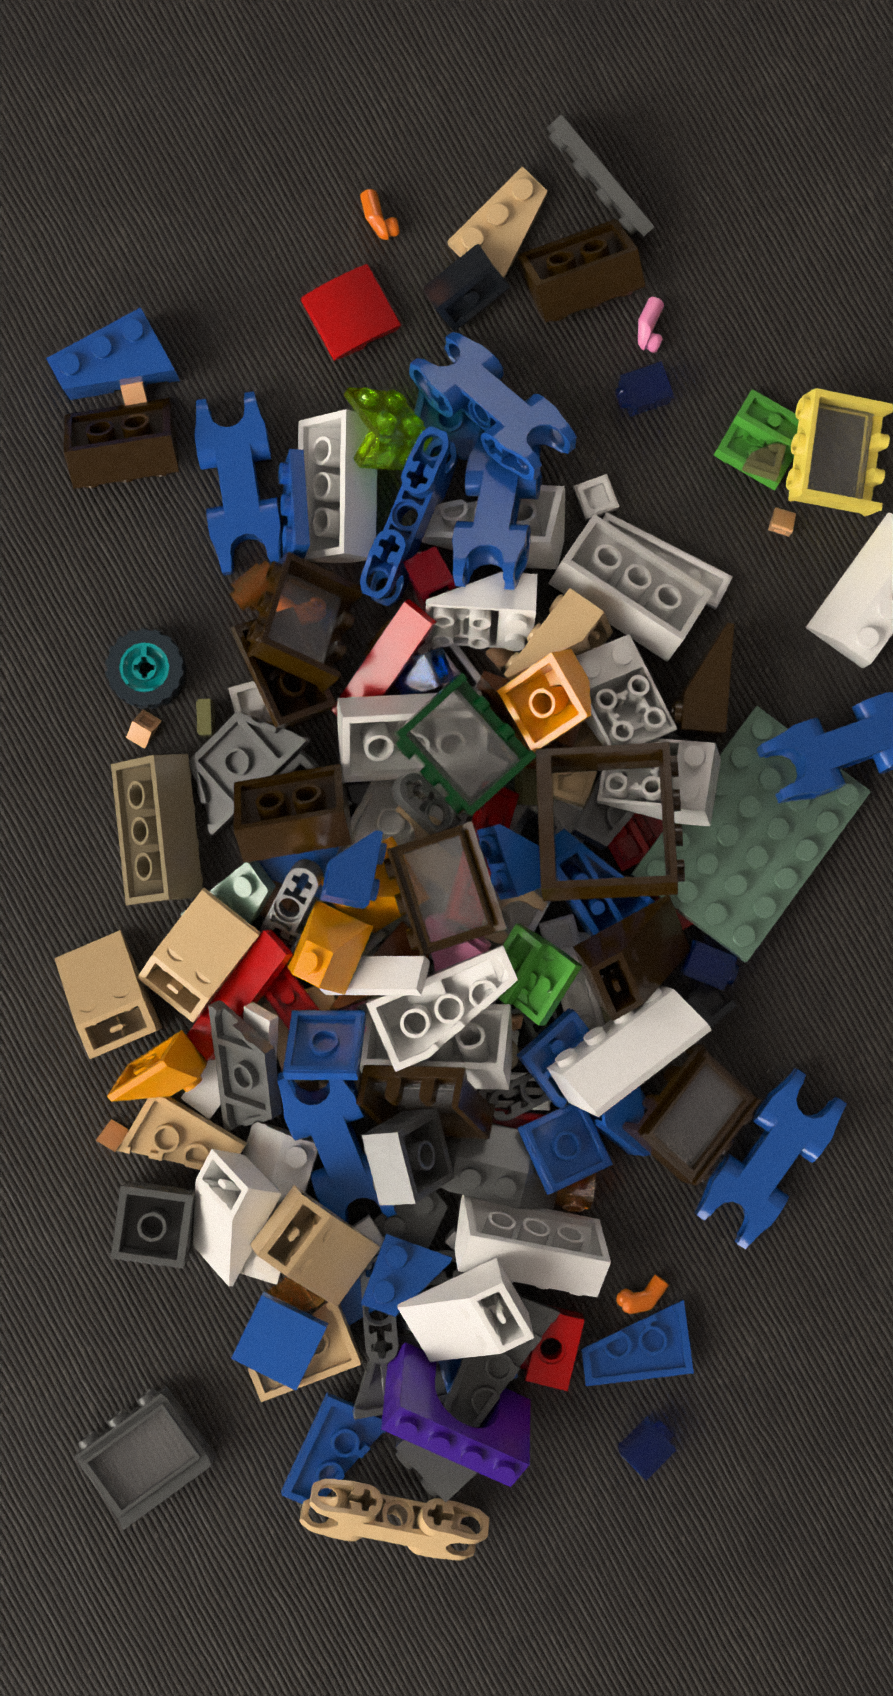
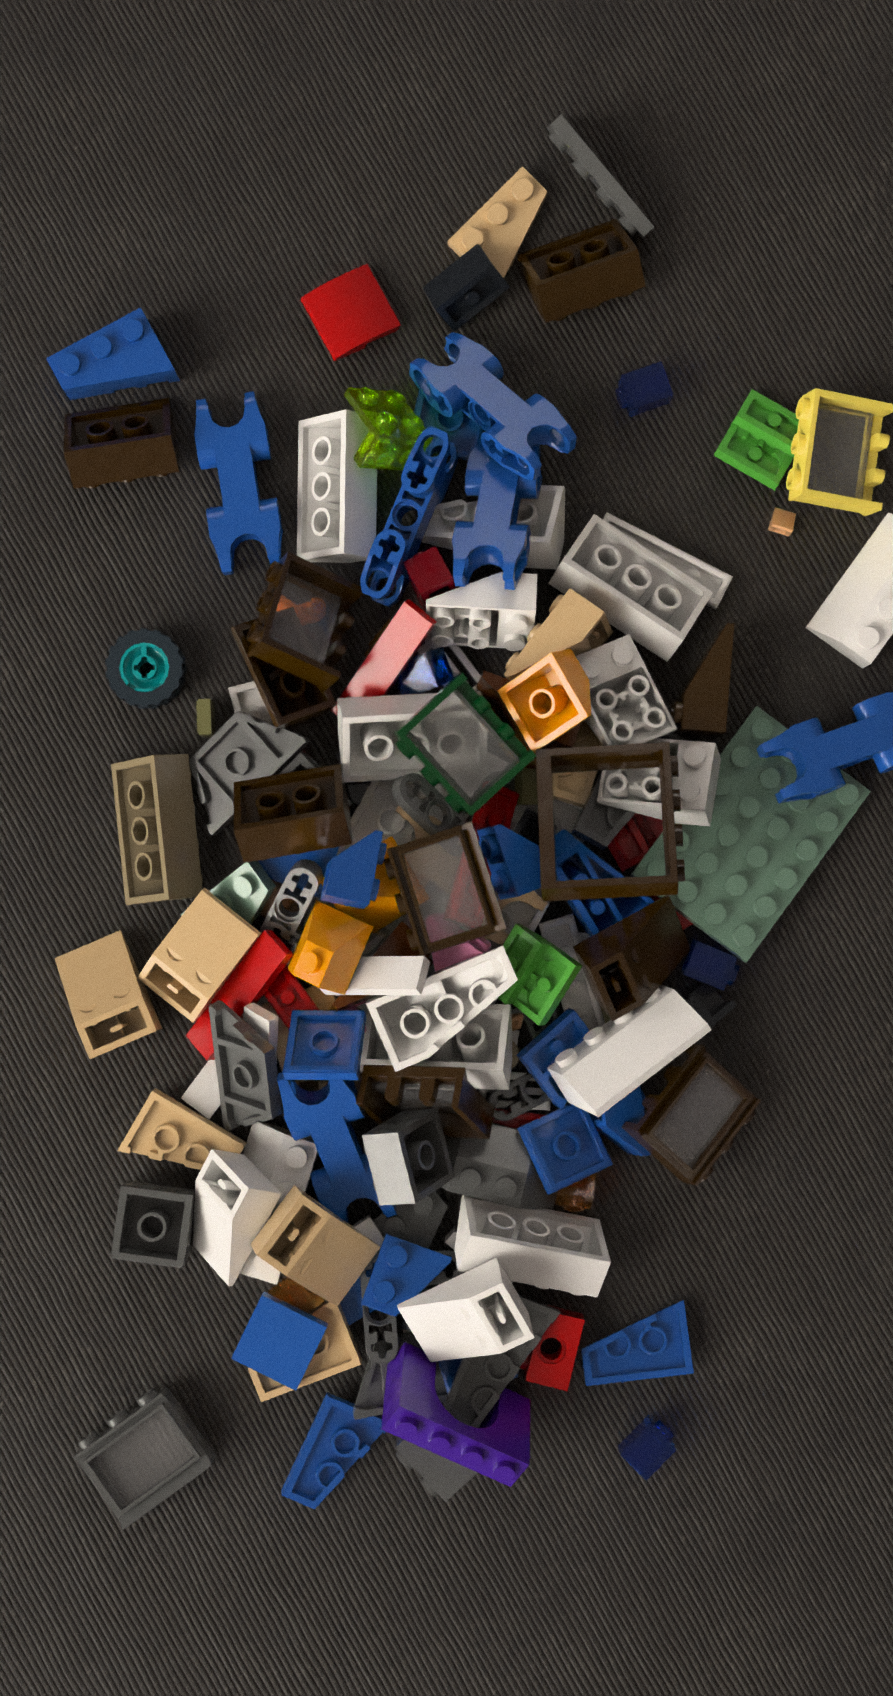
(112, 1135): light nougat piece -> none
(134, 393): light nougat piece -> none
(143, 728): light nougat piece -> none
(161, 1071): light orange slope -> none
(250, 586): clear orange brick -> none
(294, 504): blue wing -> none
(363, 1511): tan piece -> none
(374, 216): orange arm -> none
(499, 656): light nougat piece -> none
(596, 497): white tile -> none
(643, 1300): orange arm -> none
(646, 324): bright pink arm -> none
(766, 461): olive tile -> none
(784, 1138): blue piece -> none

